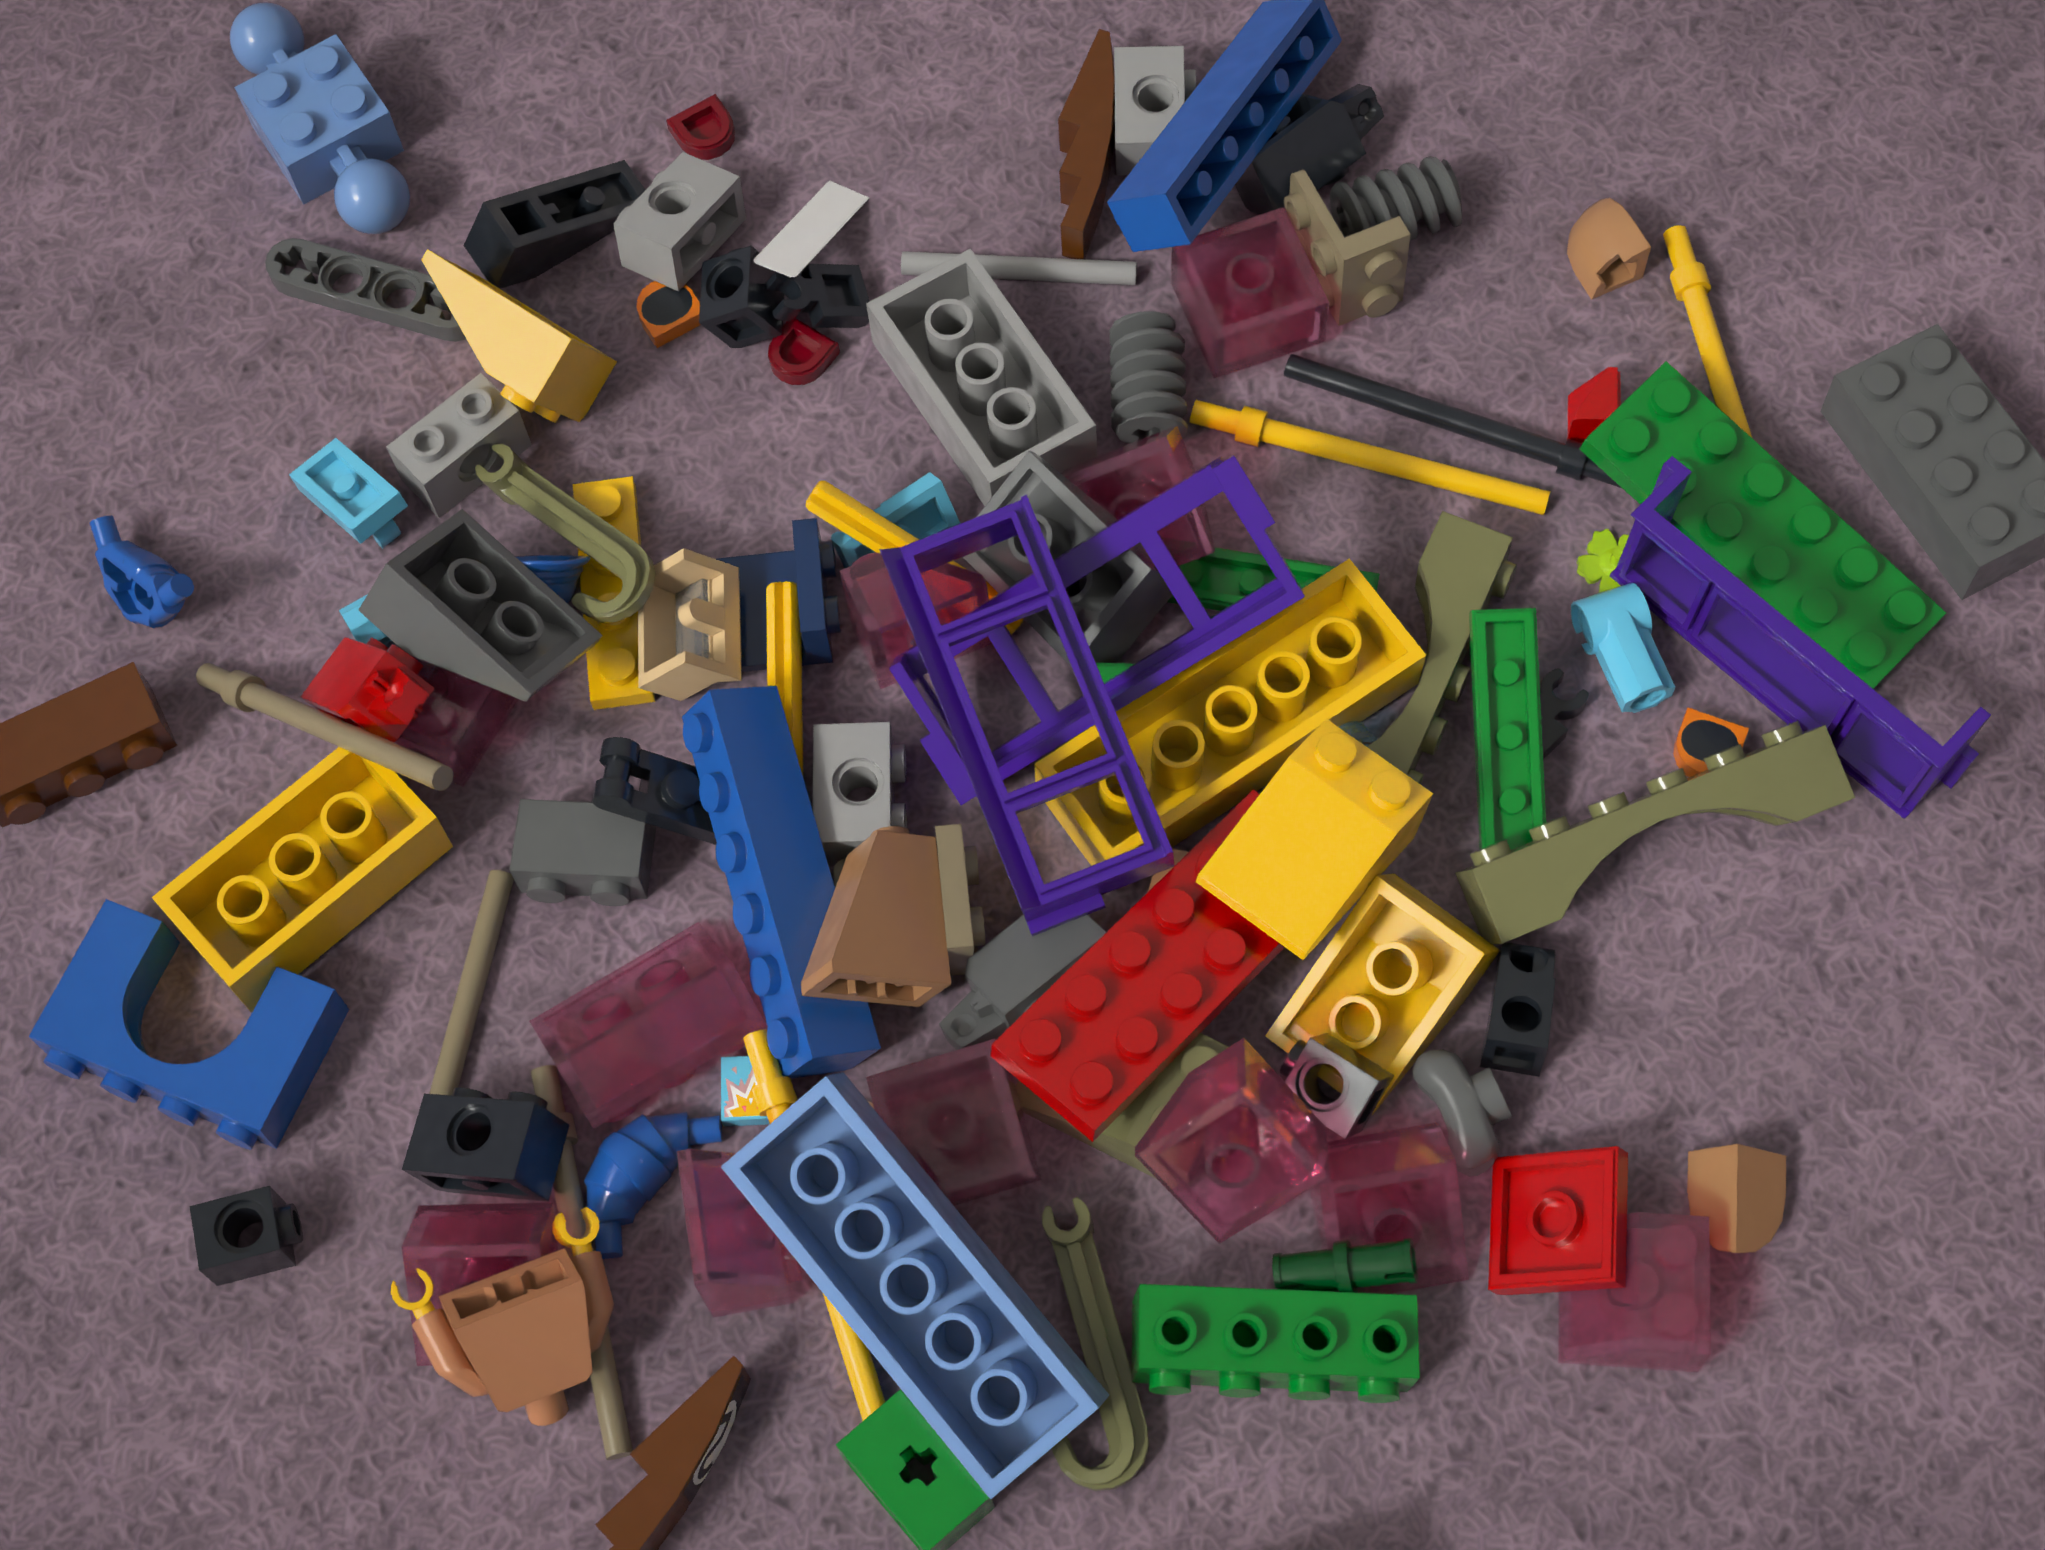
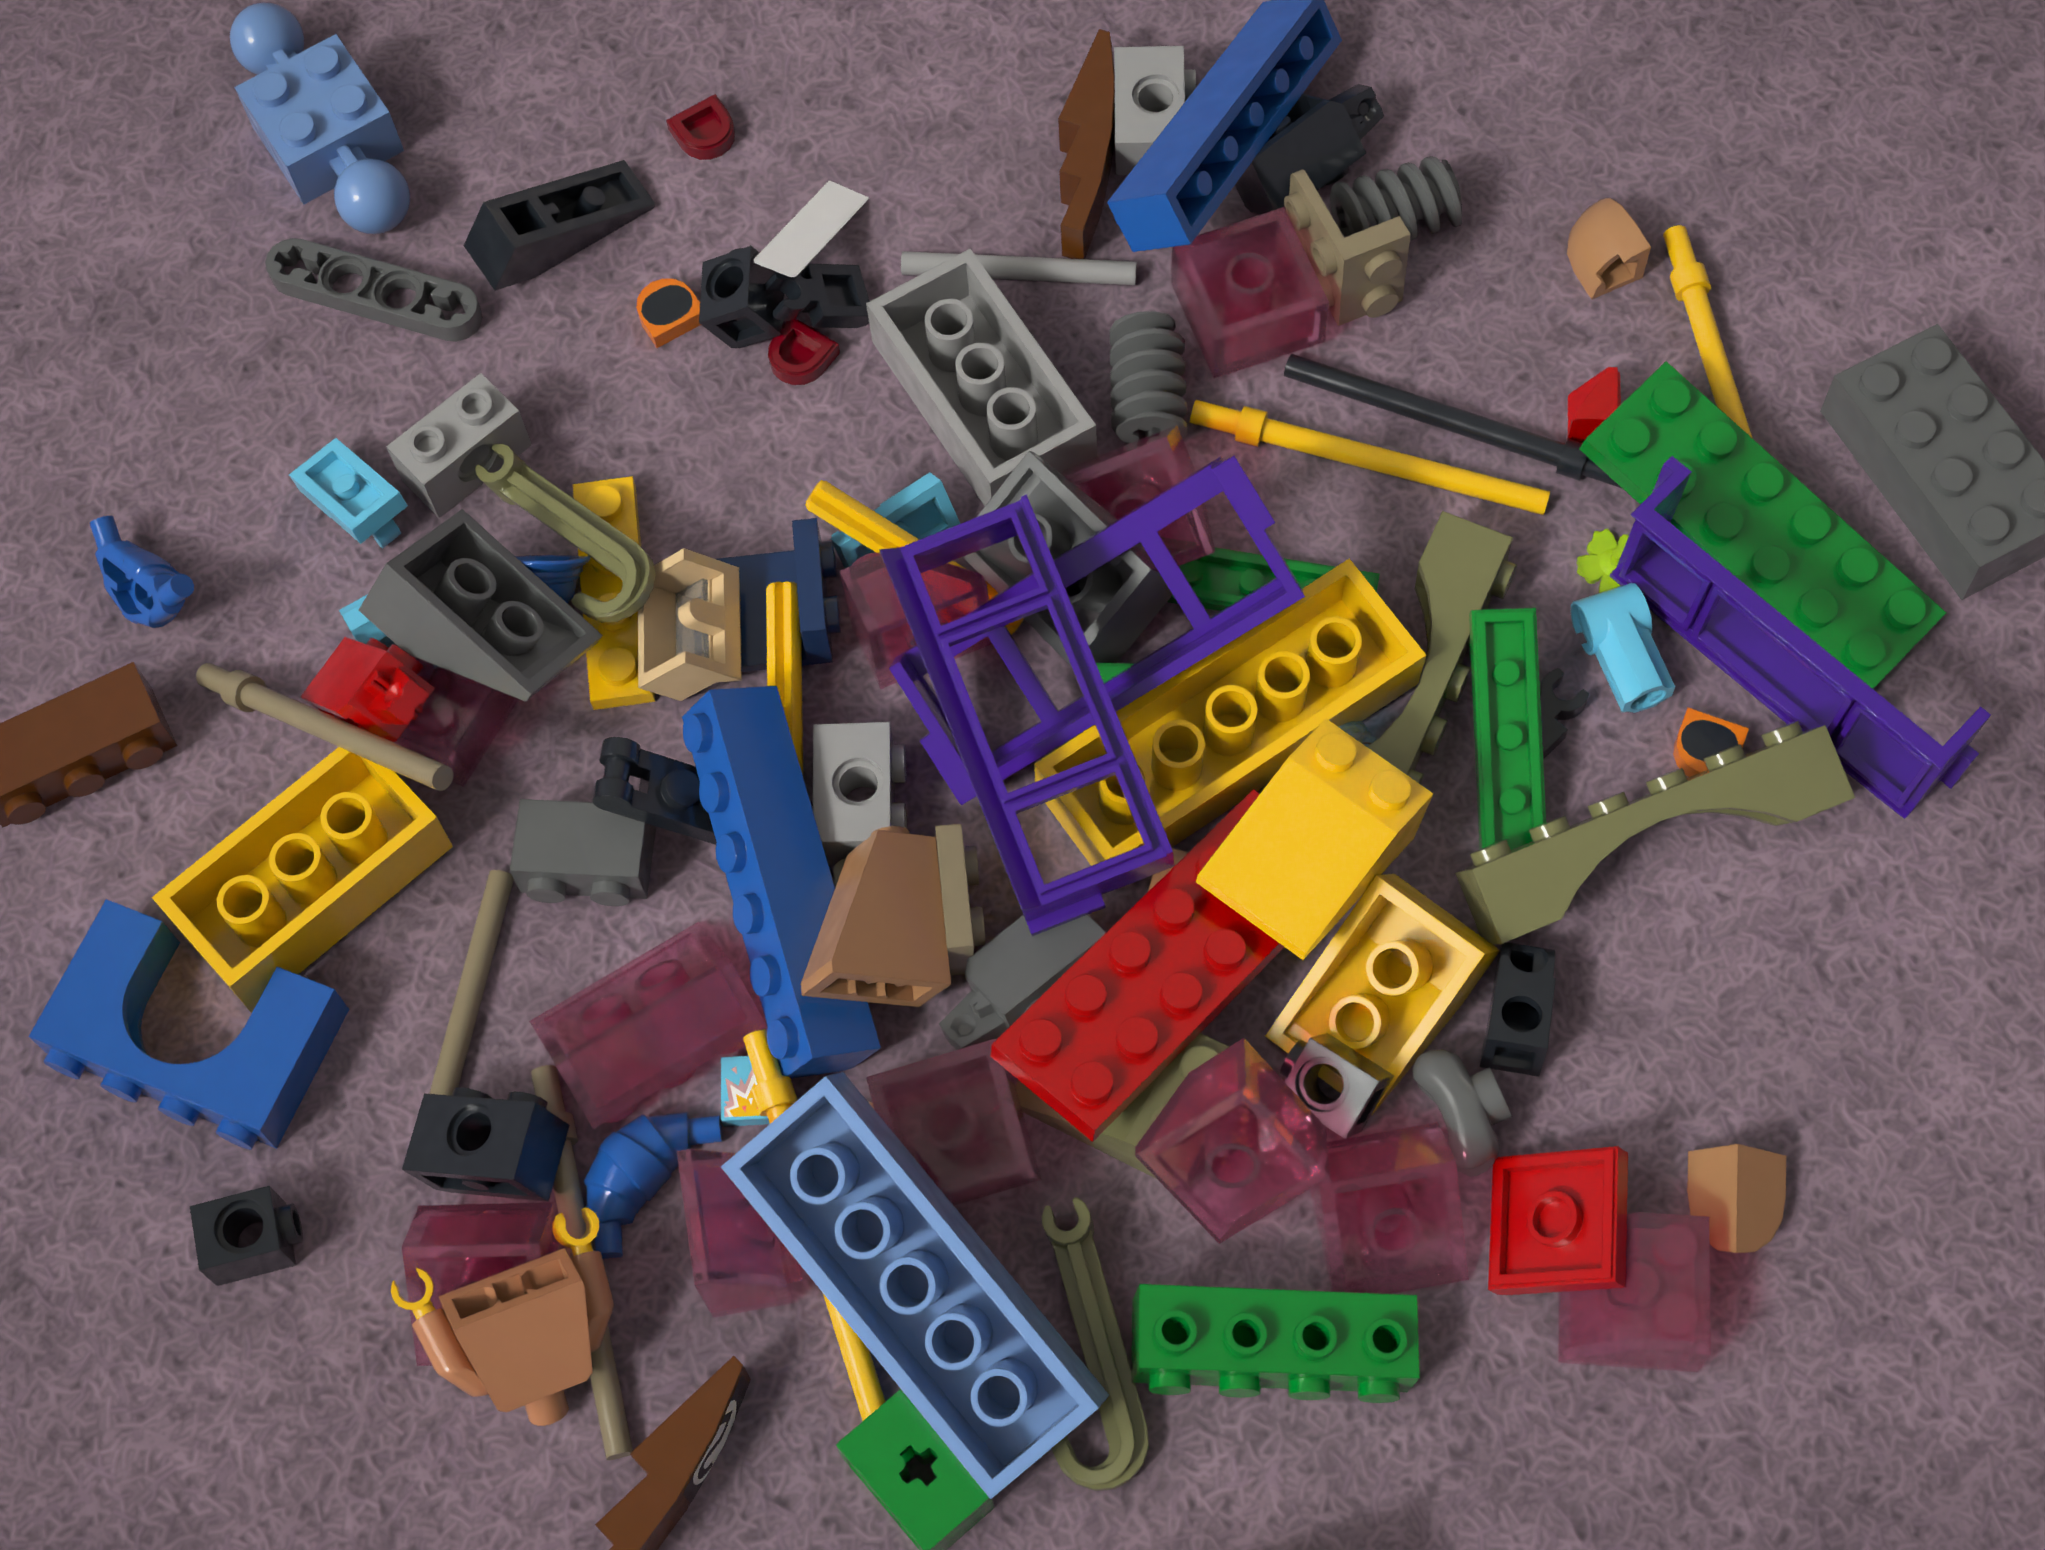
(534, 357): yellow slope -> none
(679, 221): light grey brick -> none
(1346, 1267): dark green pin -> none

